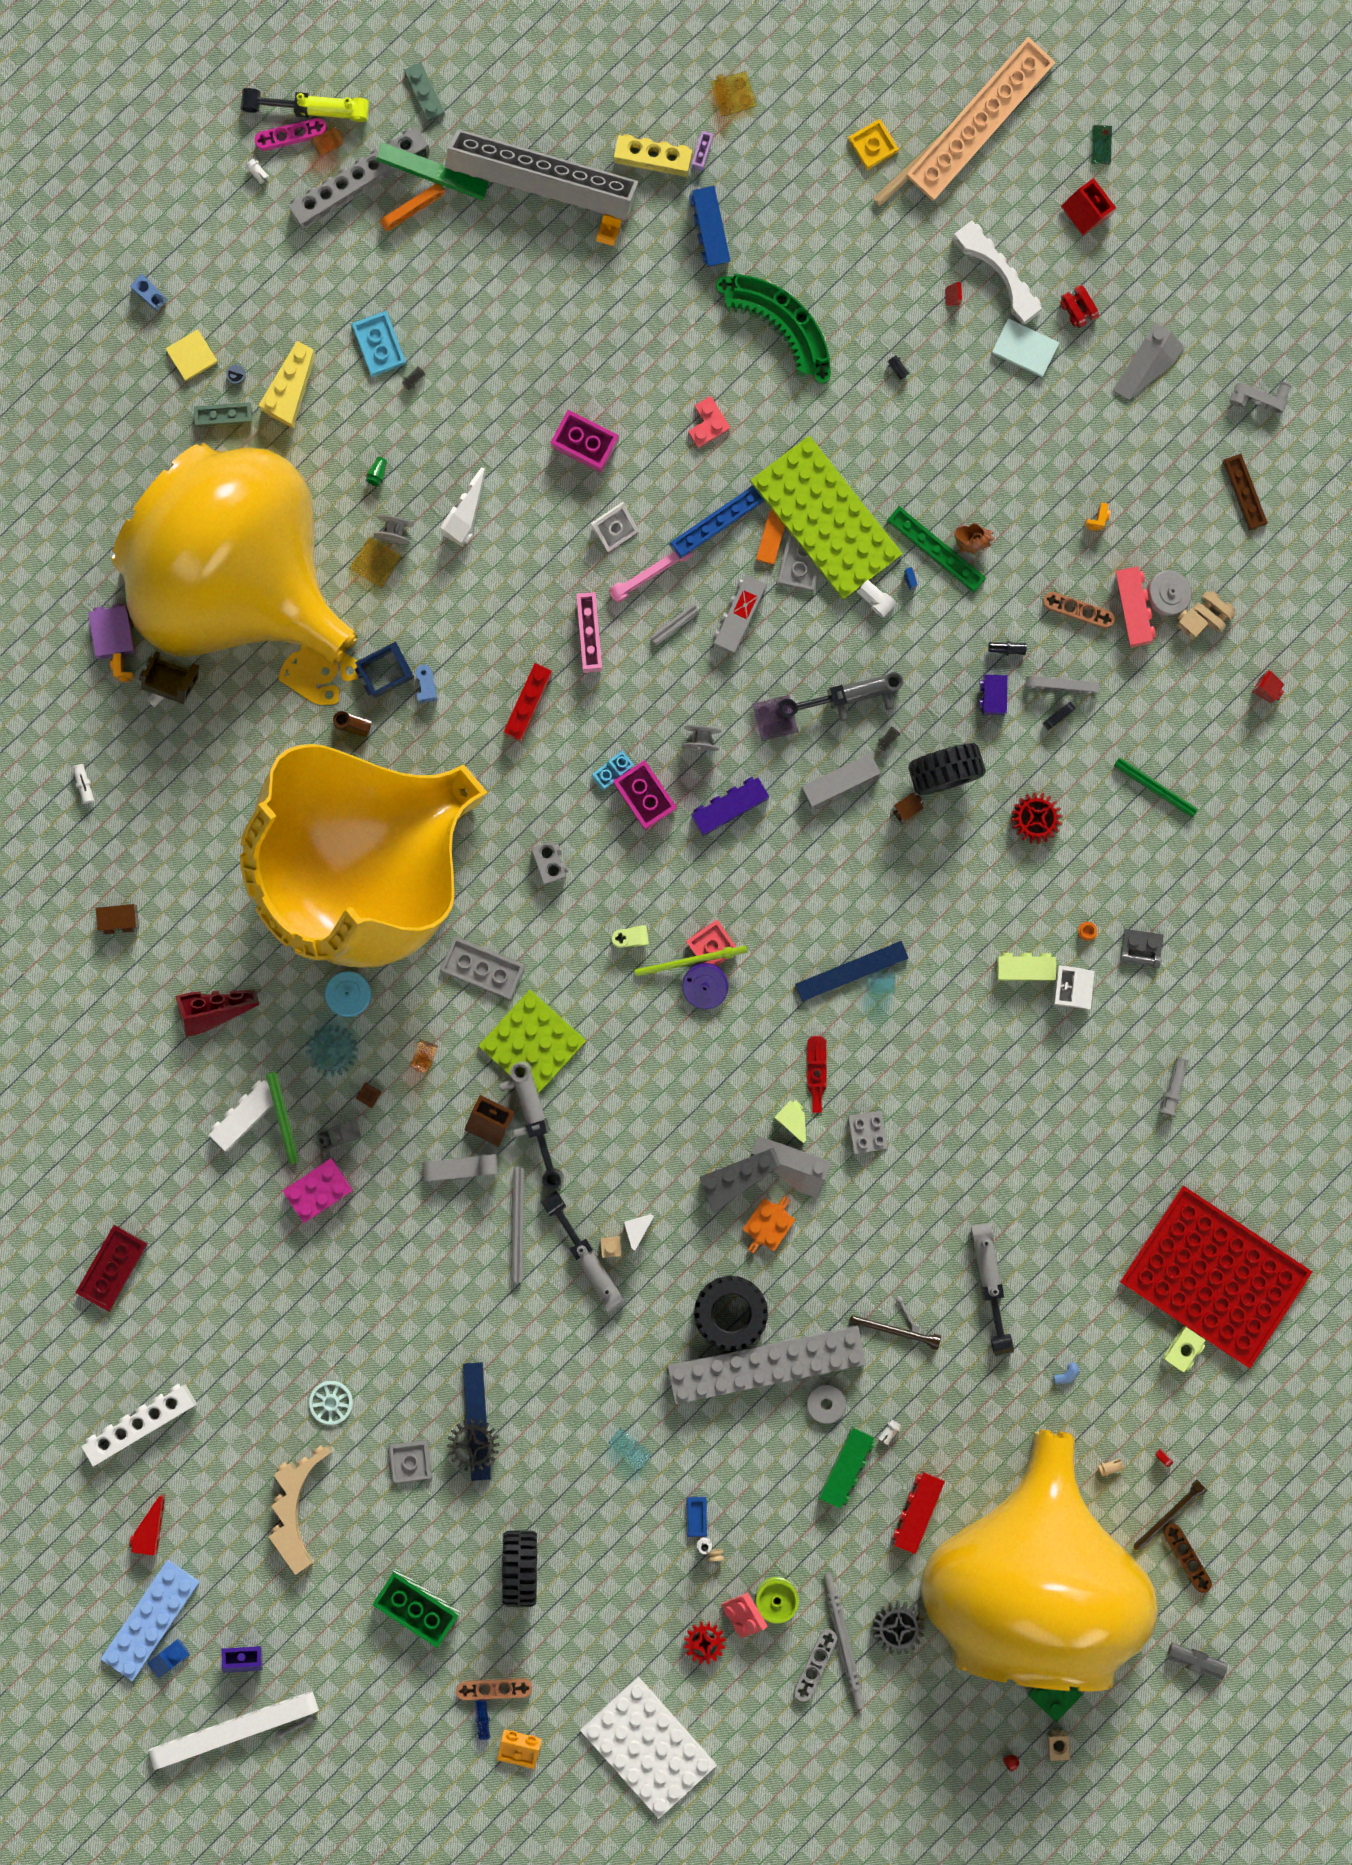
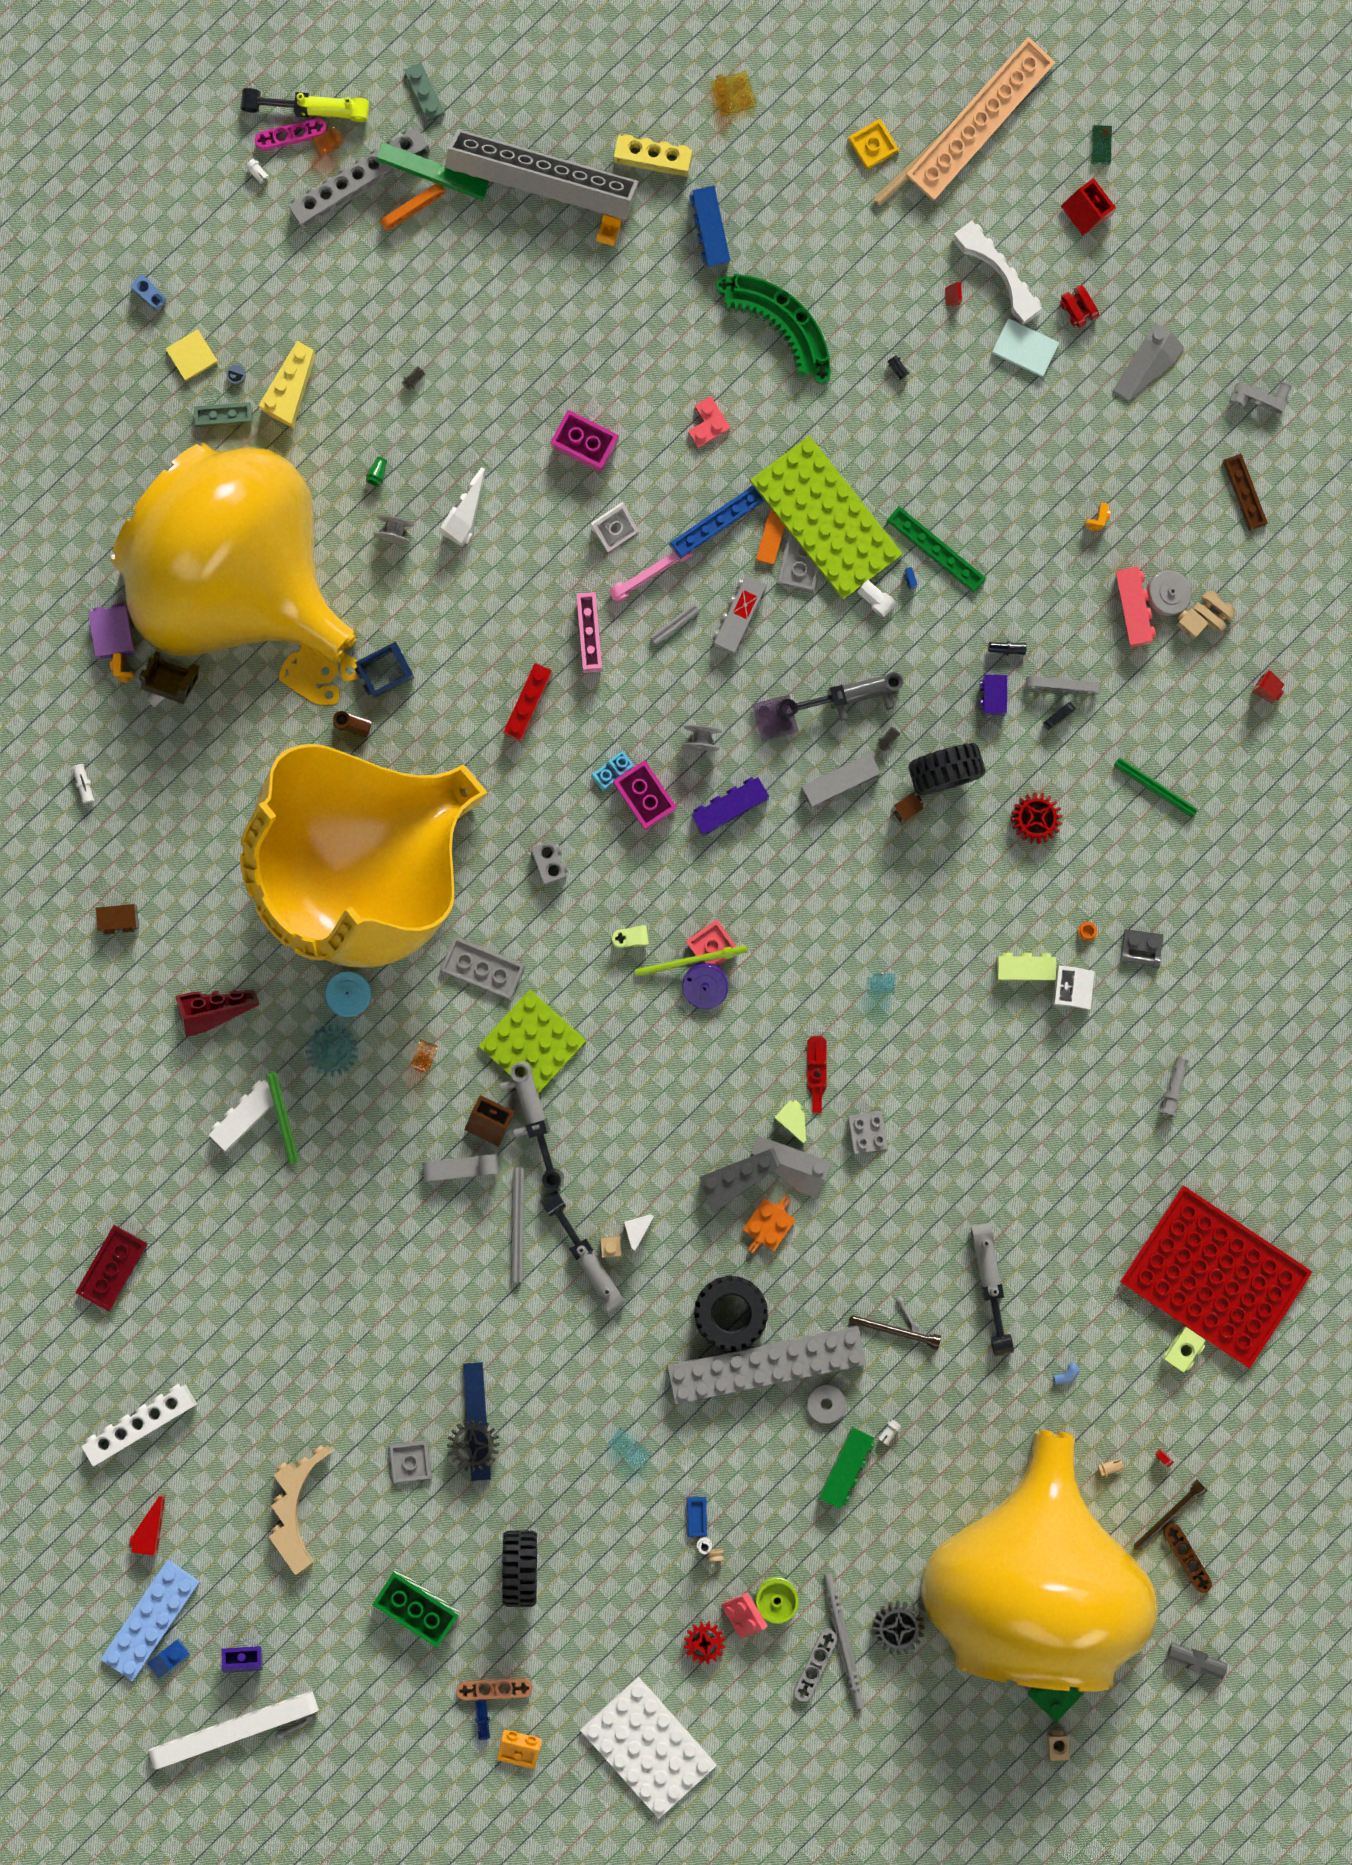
(318, 1190): dark pink brick -> none
(331, 1402): light aqua wheel -> none
(338, 1135): flat silver slope -> none
(368, 1095): reddish brown tile -> none
(375, 562): clear yellow tile -> none
(378, 343): medium azure tile -> none
(427, 684): medium blue leg -> none
(702, 150): lavender piece -> none
(851, 971): dark blue tile -> none
(918, 1512): red brick -> none
(973, 538): dark orange hair -> none
(1011, 1762): red hinge -> none
(1079, 607): nougat beam -> none

